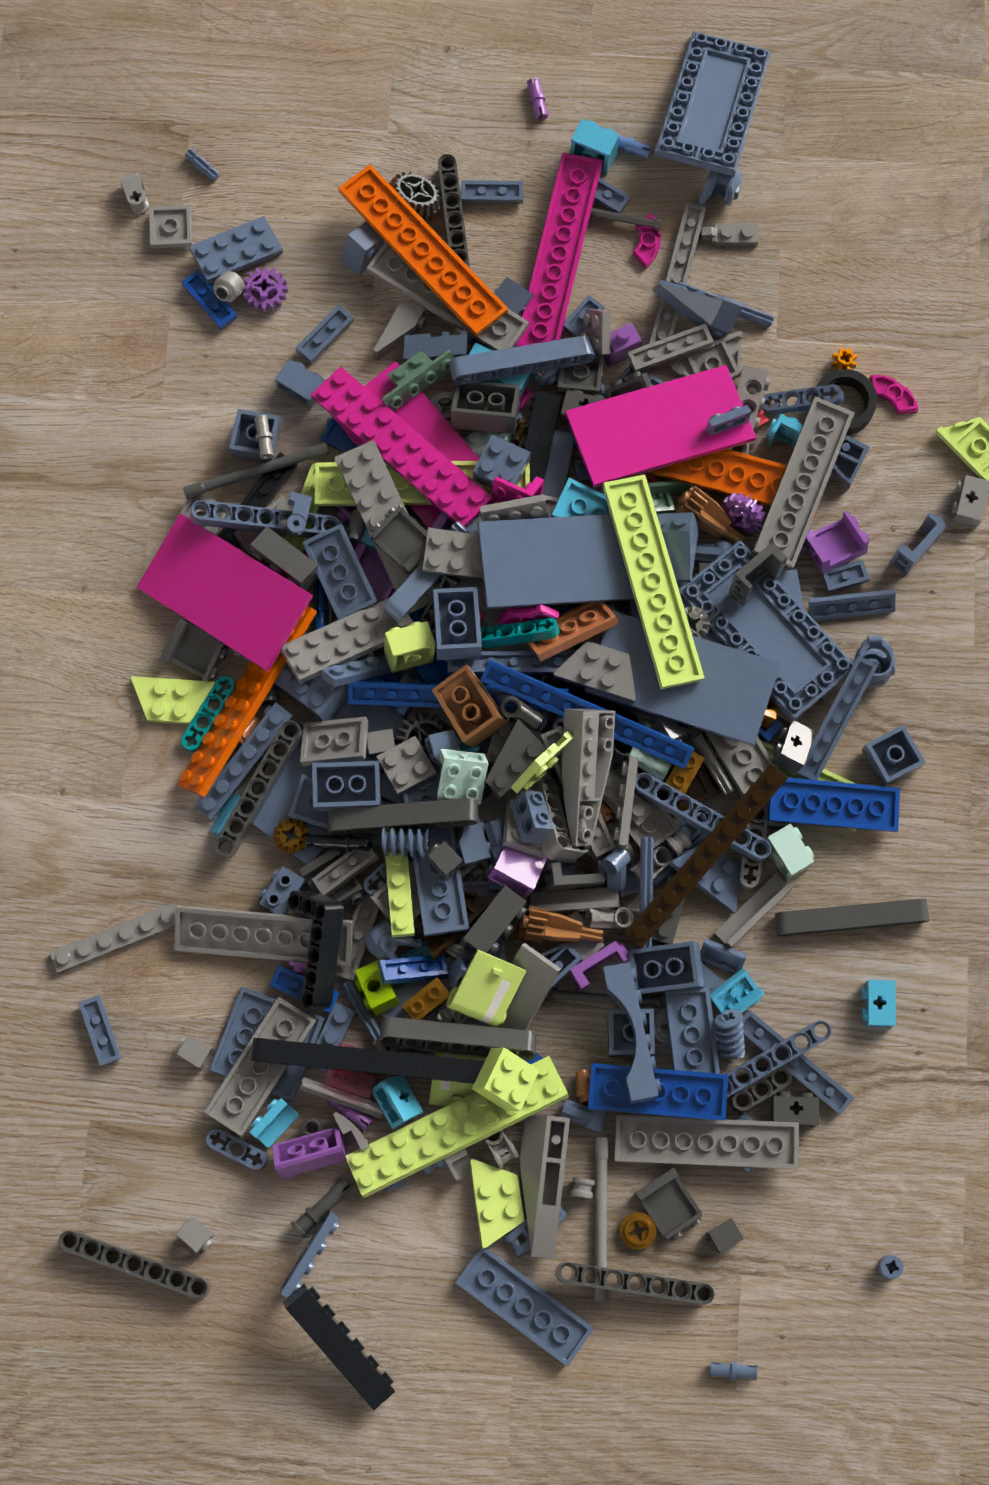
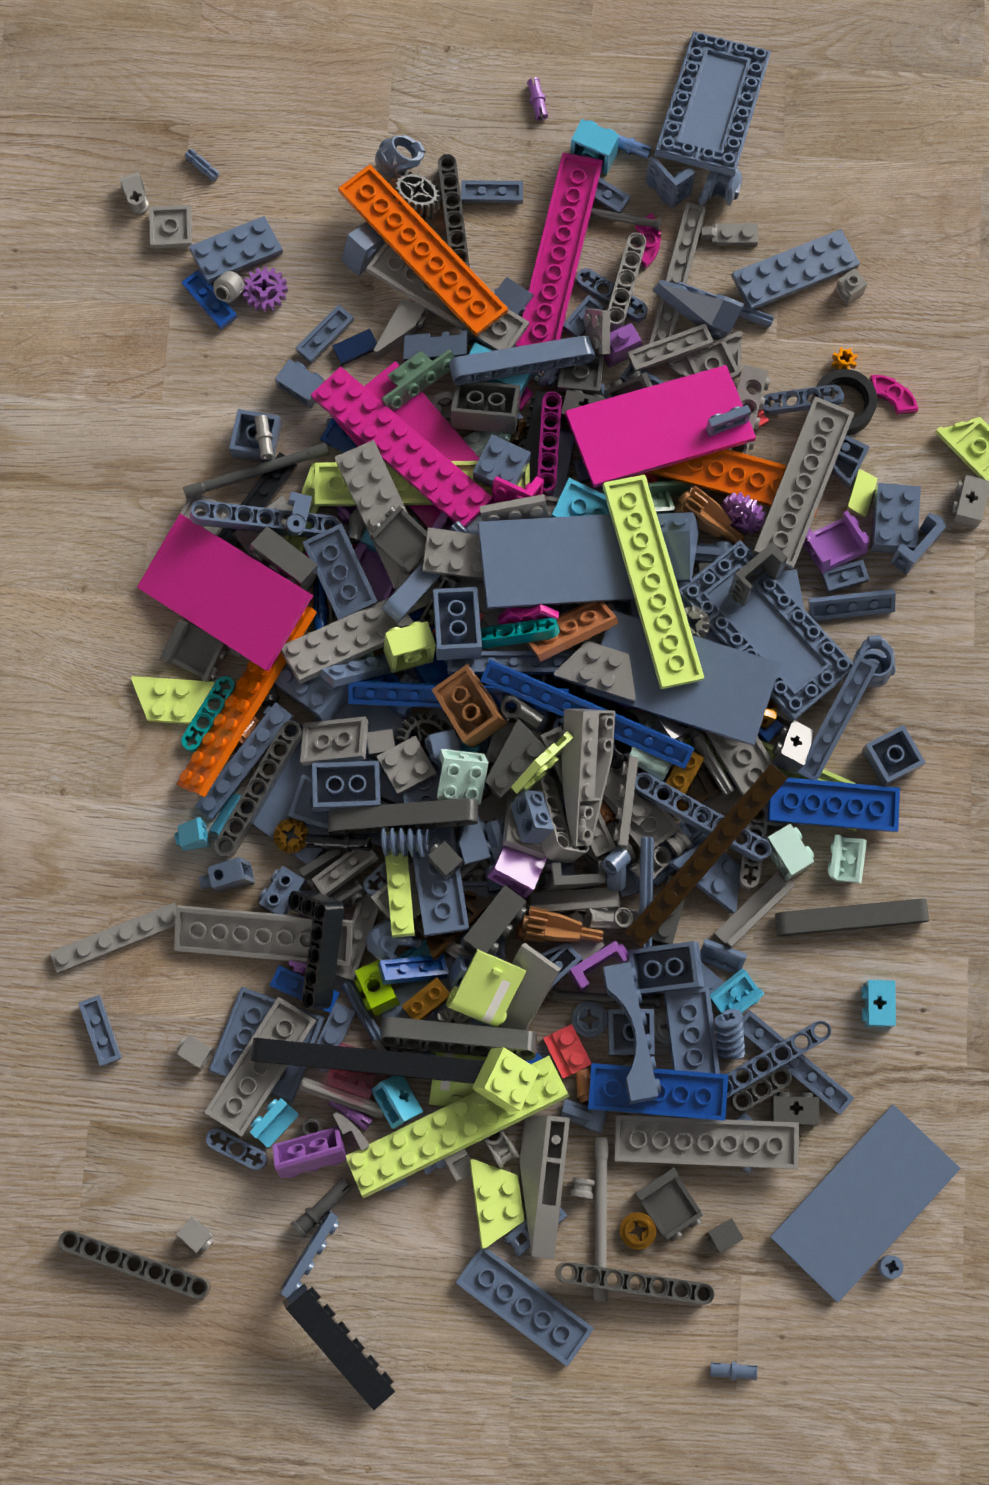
(192, 835): none -> medium azure slope
(228, 875): none -> sand blue torso
(355, 347): none -> dark blue tile
(391, 162): none -> sand blue helmet
(549, 434): none -> magenta beam
(567, 1051): none -> coral plate
(596, 1011): none -> sand blue gear
(605, 298): none -> sand blue beam
(629, 274): none -> light grey beam
(670, 189): none -> sand blue bracket
(785, 429): medium azure bracket -> none
(795, 269): none -> sand blue plate
(847, 859): none -> light aqua bracket
(850, 286): none -> light grey brick
(861, 494): none -> yellowish green slope
(865, 1203): none -> sand blue tile
(895, 517): none -> sand blue brick

